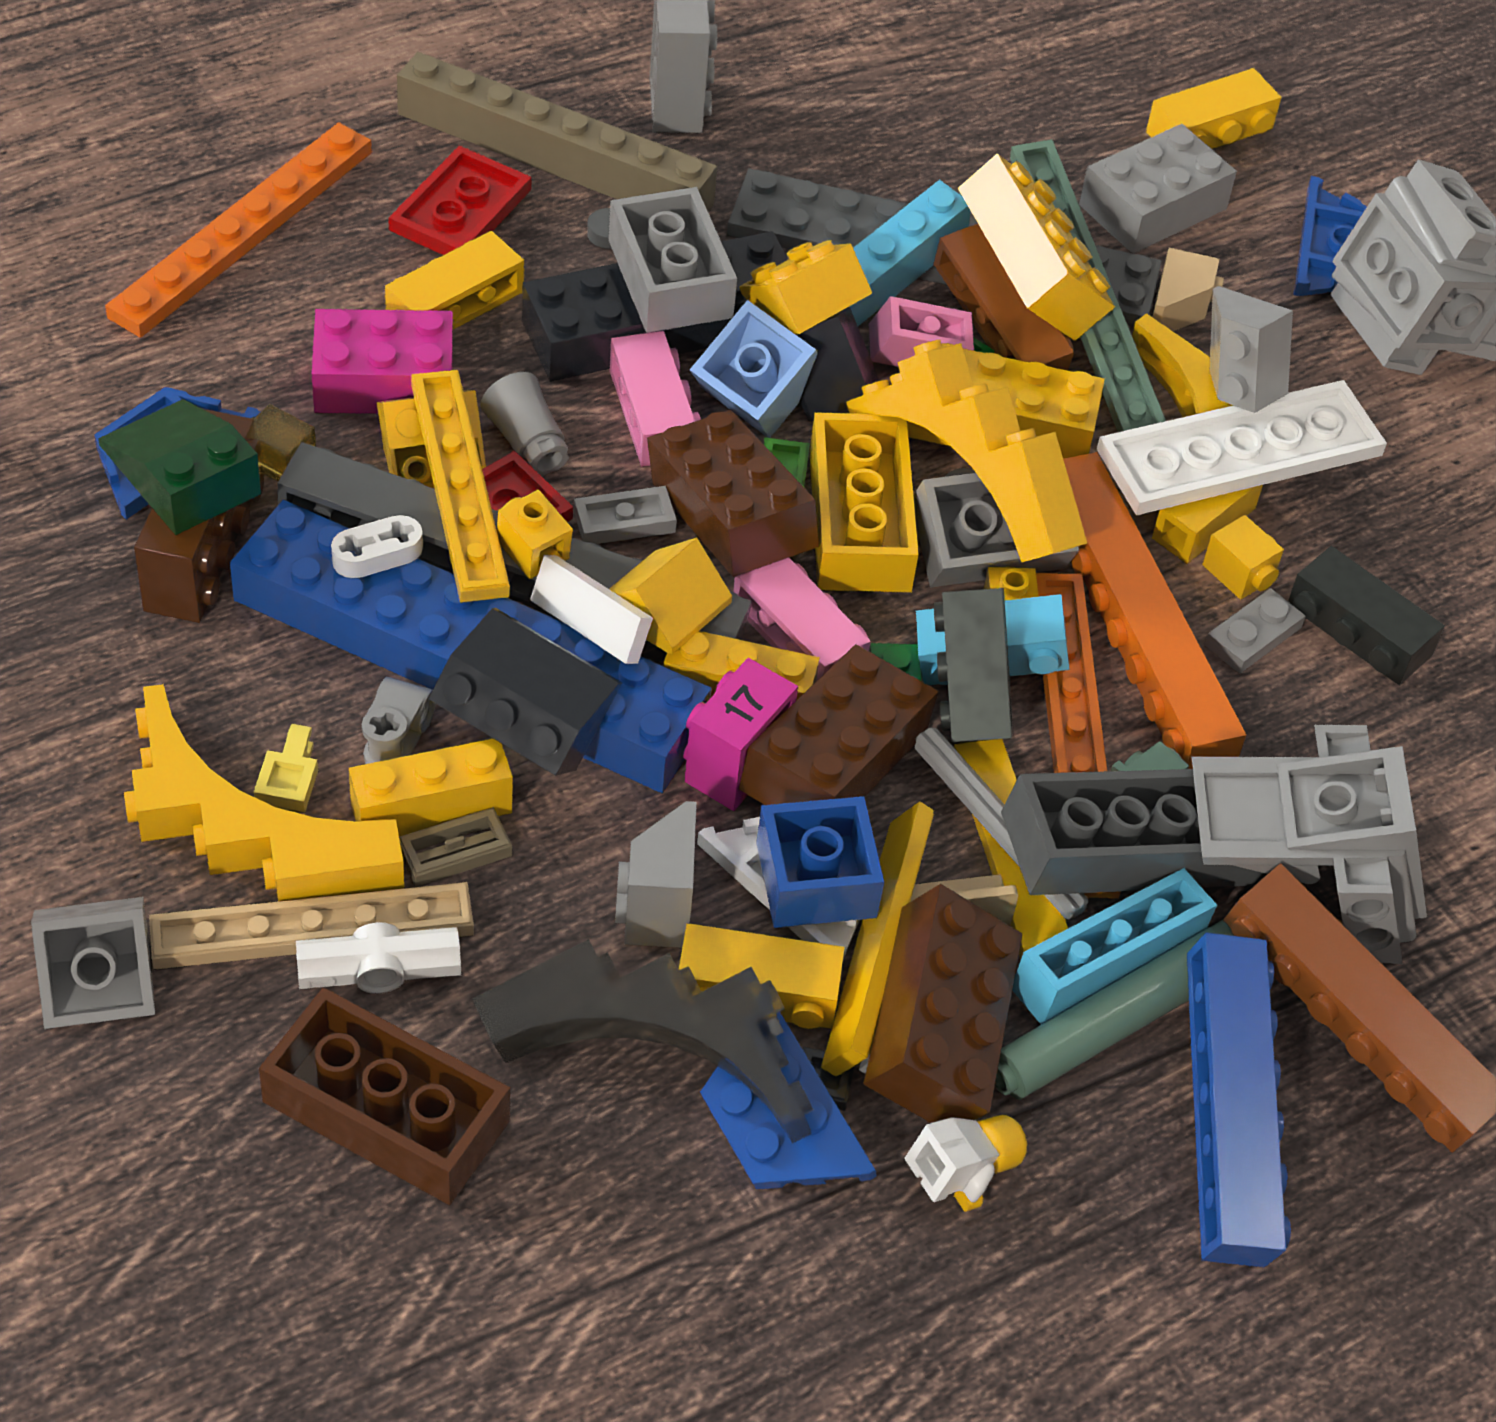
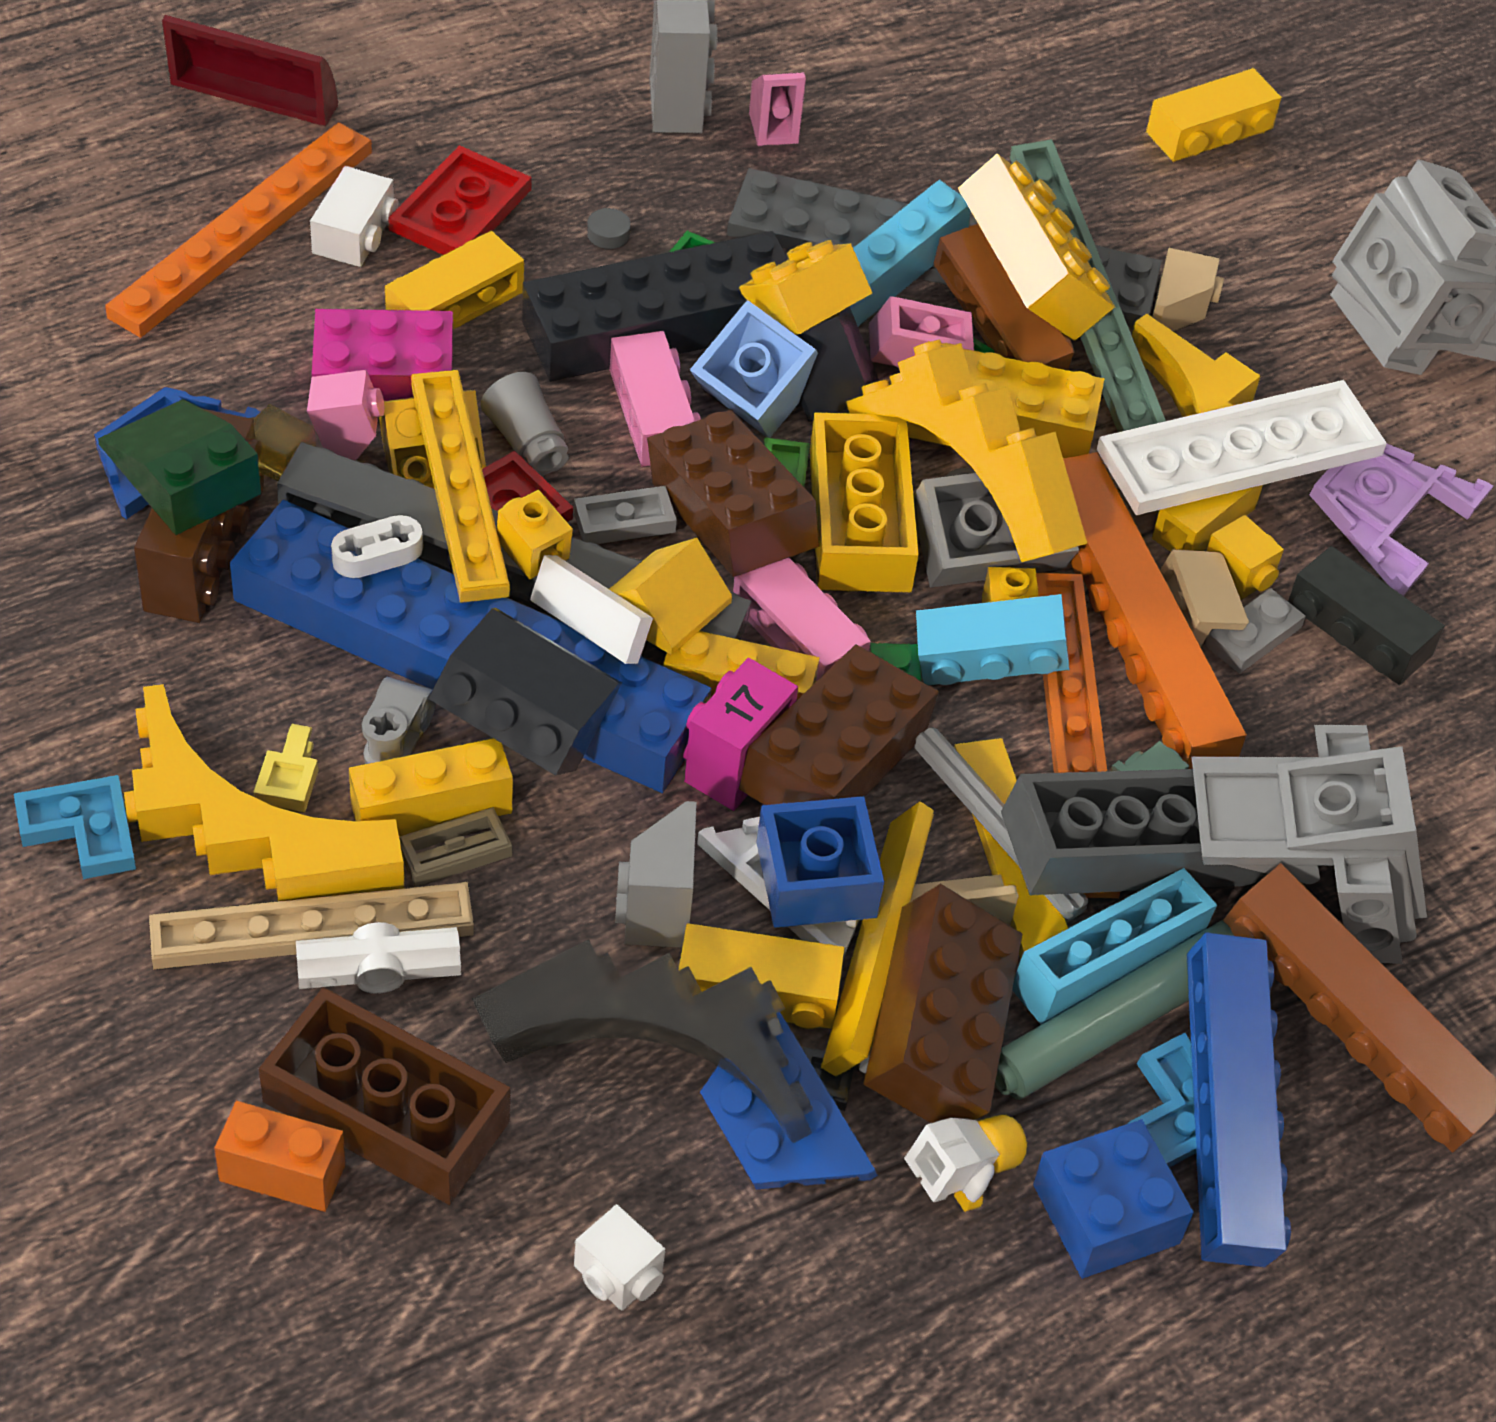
(85, 811): none -> dark azure plate
(93, 962): light grey slope -> none
(249, 71): none -> dark red slope
(280, 1156): none -> orange brick
(345, 411): none -> bright pink slope
(352, 216): none -> white brick
(545, 133): dark tan brick -> none
(619, 1259): none -> white brick
(672, 259): light grey brick -> none
(777, 108): none -> bright pink slope
(974, 665): pearl dark grey brick -> none
(1112, 1198): none -> blue brick
(1157, 188): light grey brick -> none
(1171, 1076): none -> dark azure plate
(1204, 591): none -> tan panel
(1249, 349): light grey slope -> none
(1324, 231): blue wing -> none
(1376, 497): none -> lavender wing

